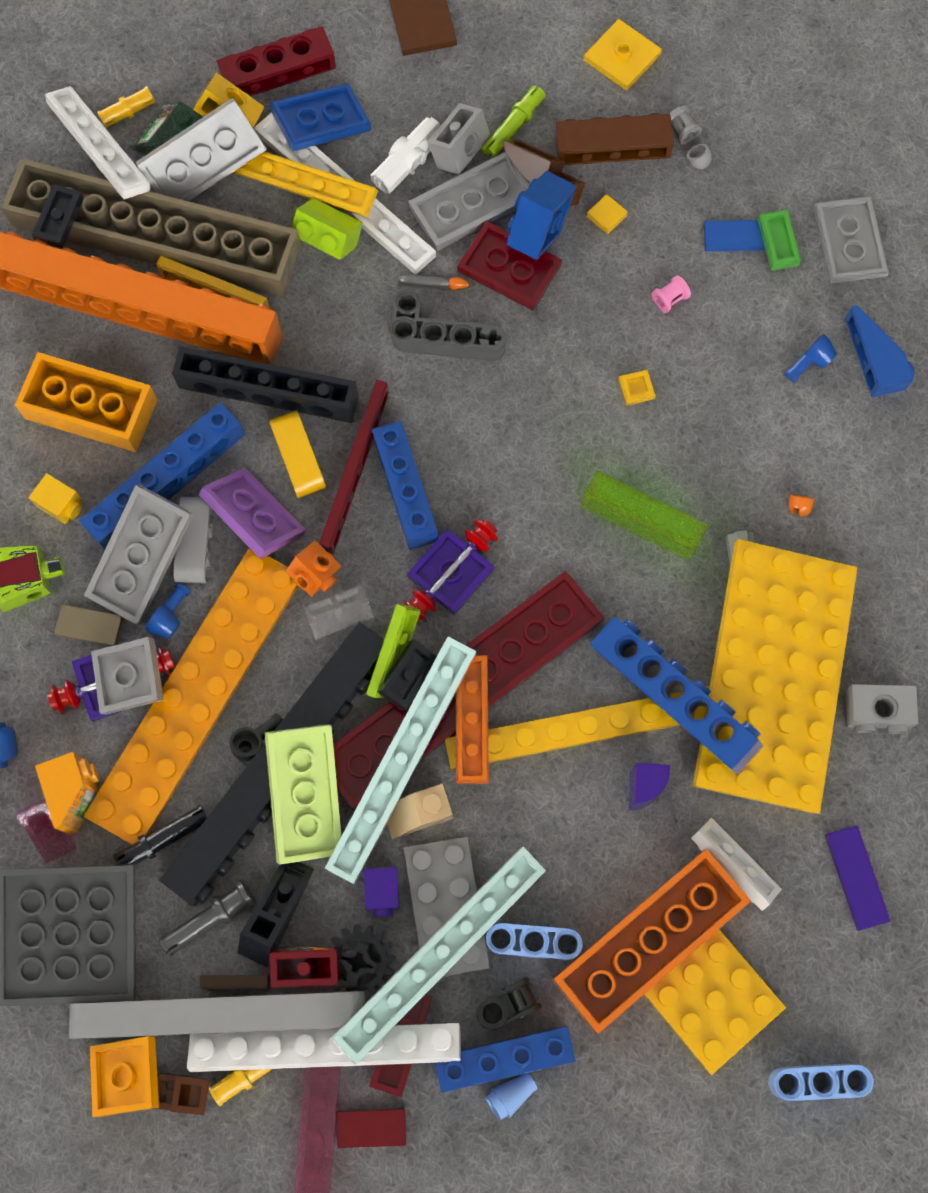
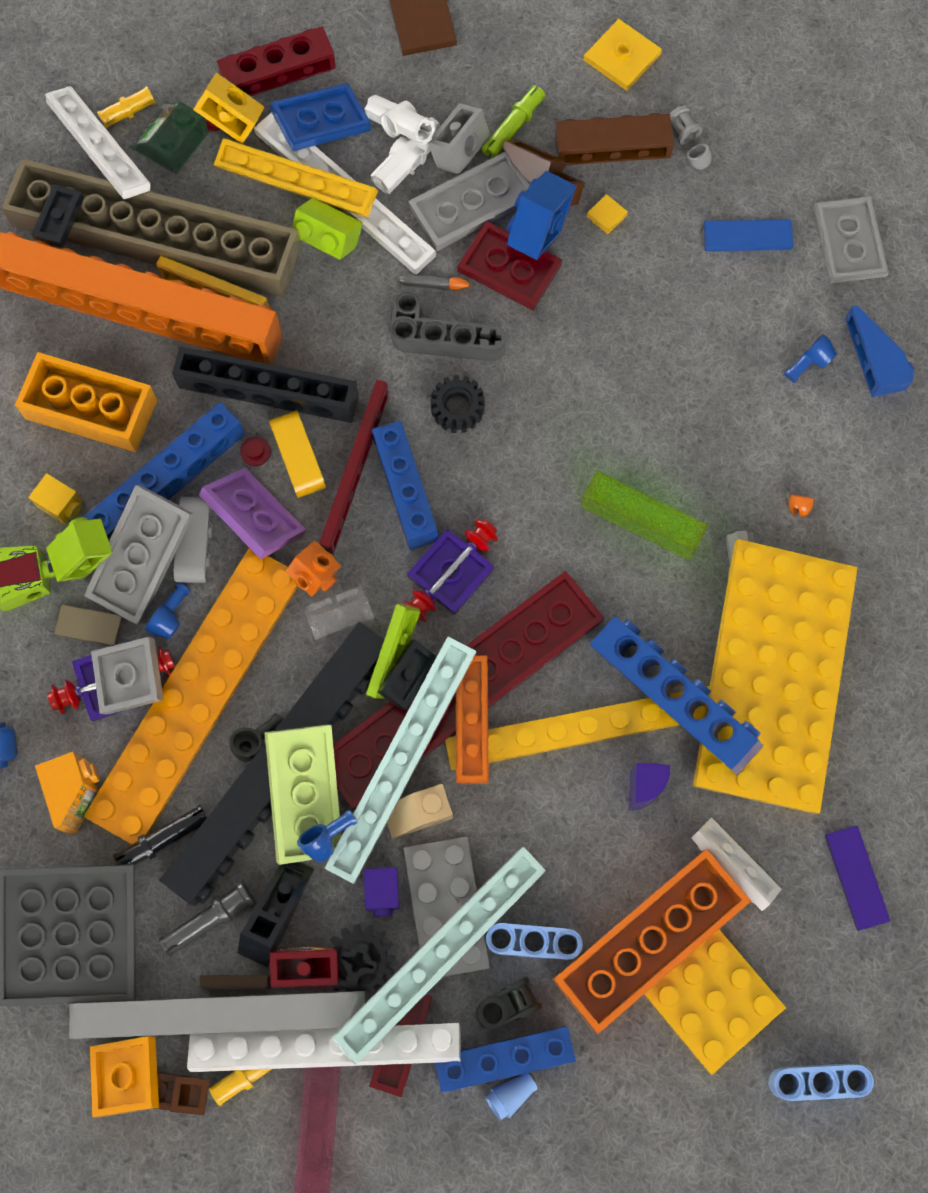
(39, 827): clear pink slope -> none
(79, 549): none -> lime brick
(202, 153): plate -> none
(255, 451): none -> dark red plate
(317, 840): none -> blue bar
(371, 1128): dark red tile -> none
(400, 119): none -> white piece
(457, 388): none -> black tyre
(636, 387): yellow tile -> none
(671, 294): bright pink bush -> none
(779, 240): bright green tile -> none
(897, 699): light grey brick -> none

